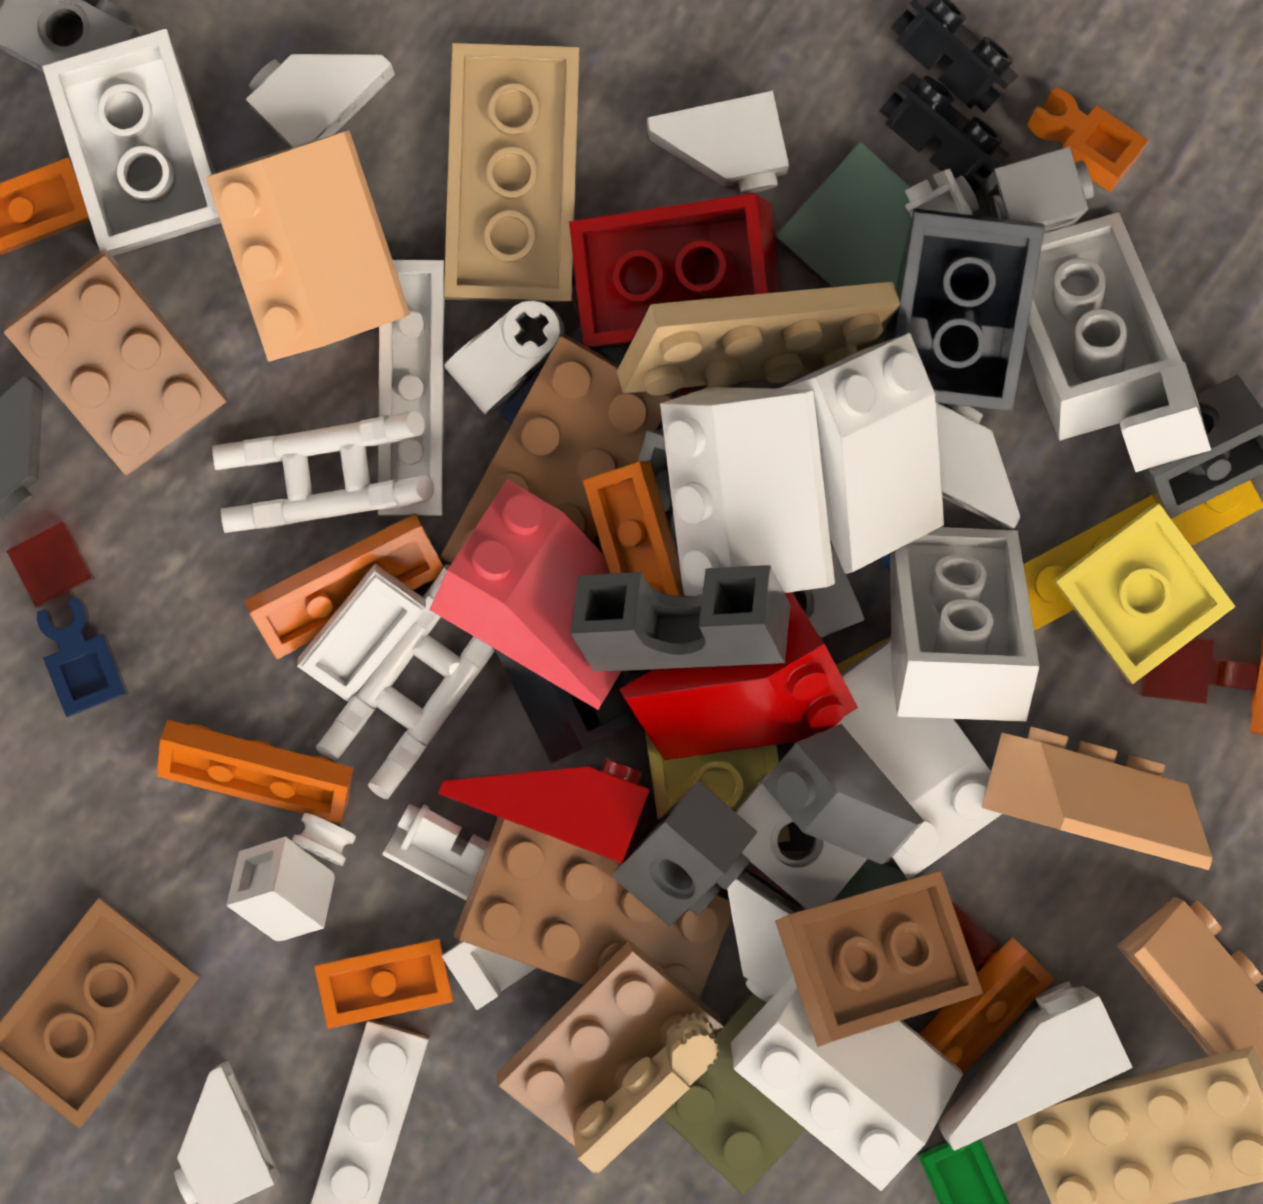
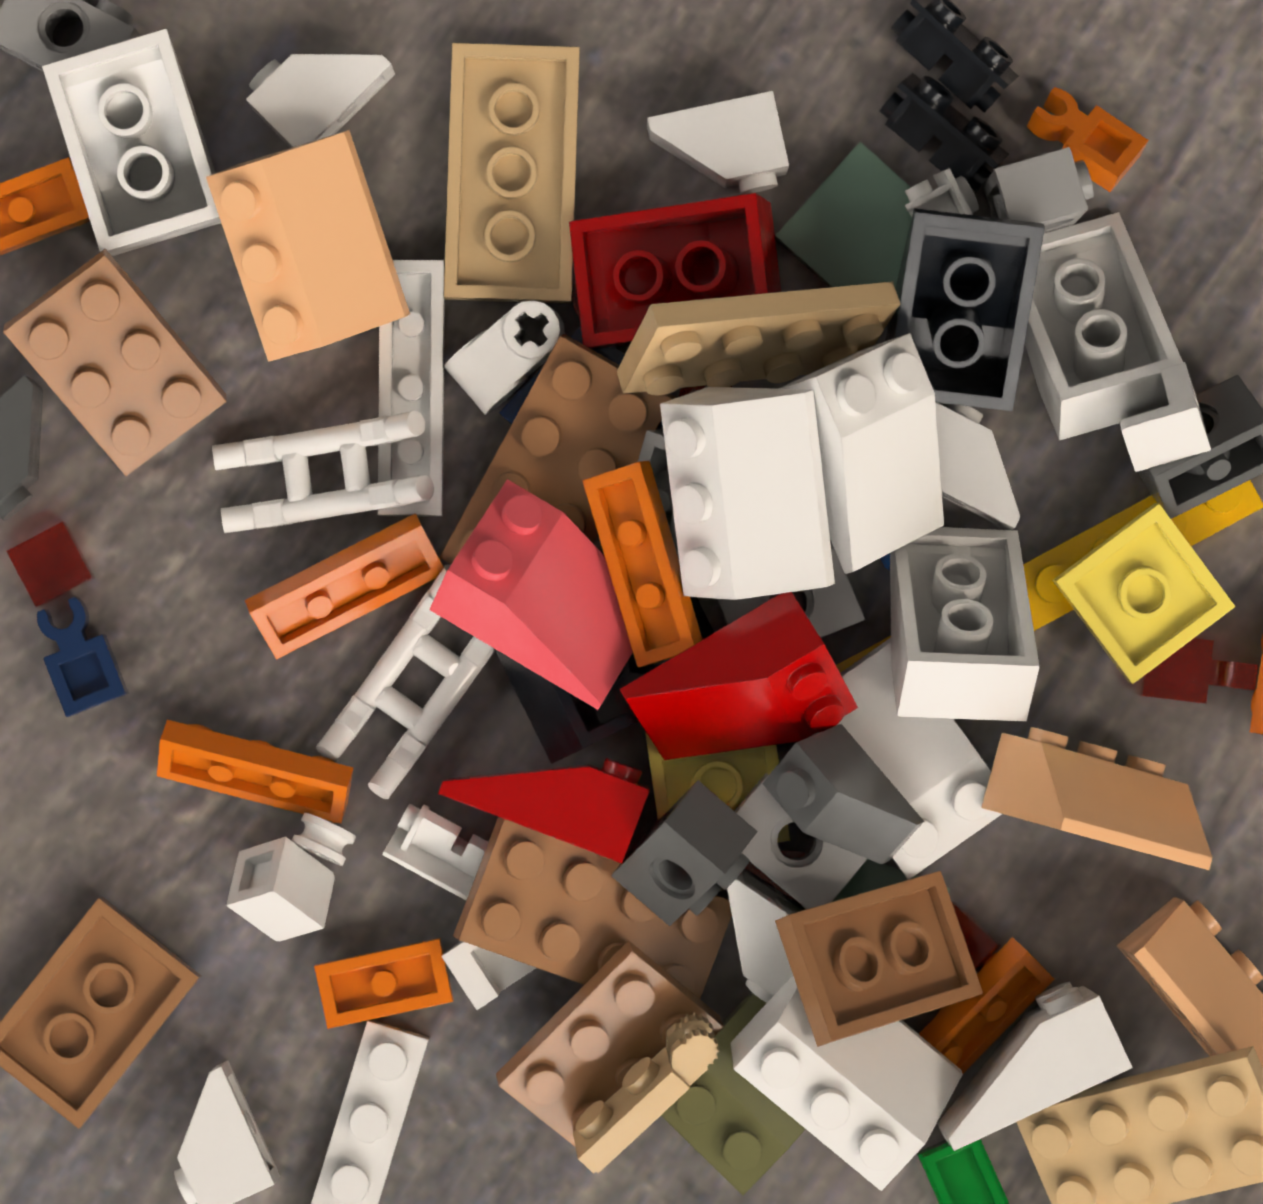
(361, 632): white tile -> none
(633, 627): dark grey arch -> none

